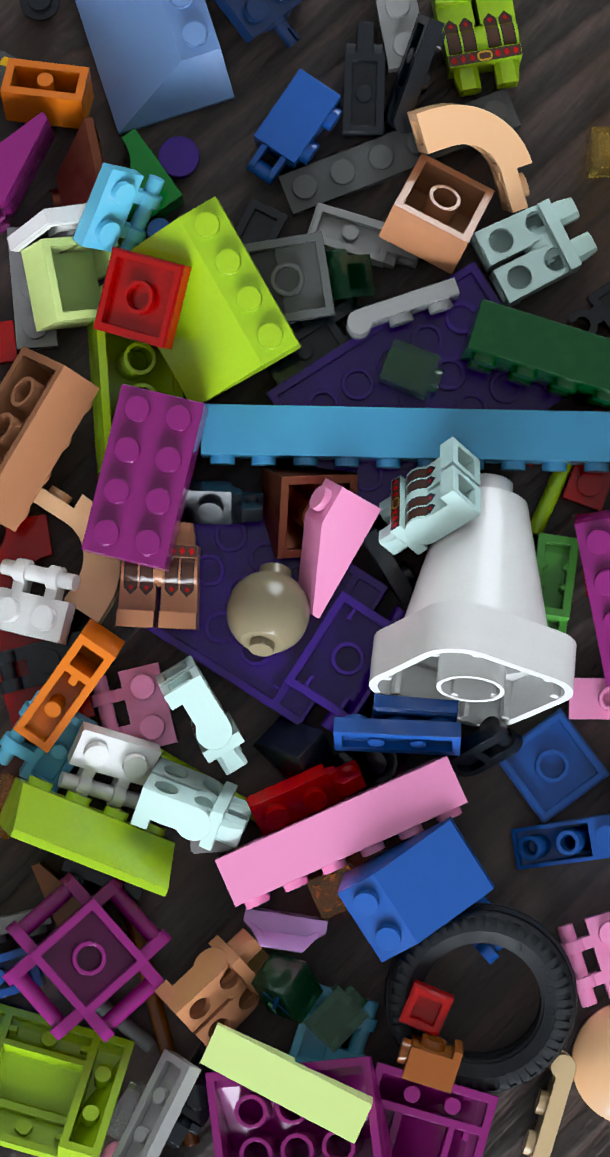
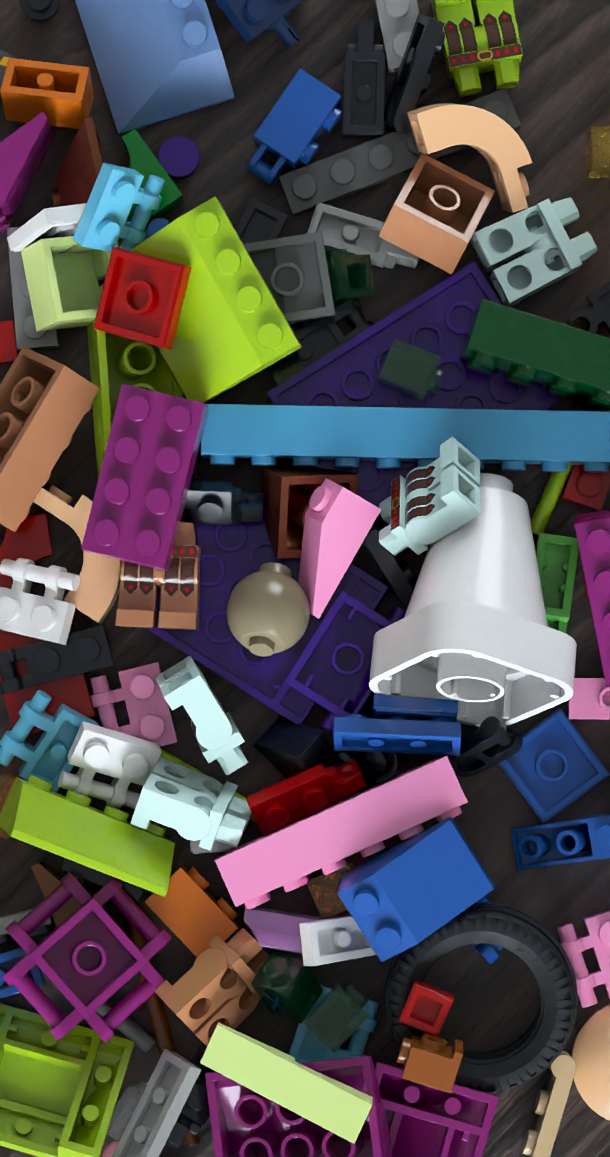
(69, 685): orange slope -> none
(193, 911): none -> orange brick
(333, 941): none -> white plate
(399, 309): light grey plate -> none

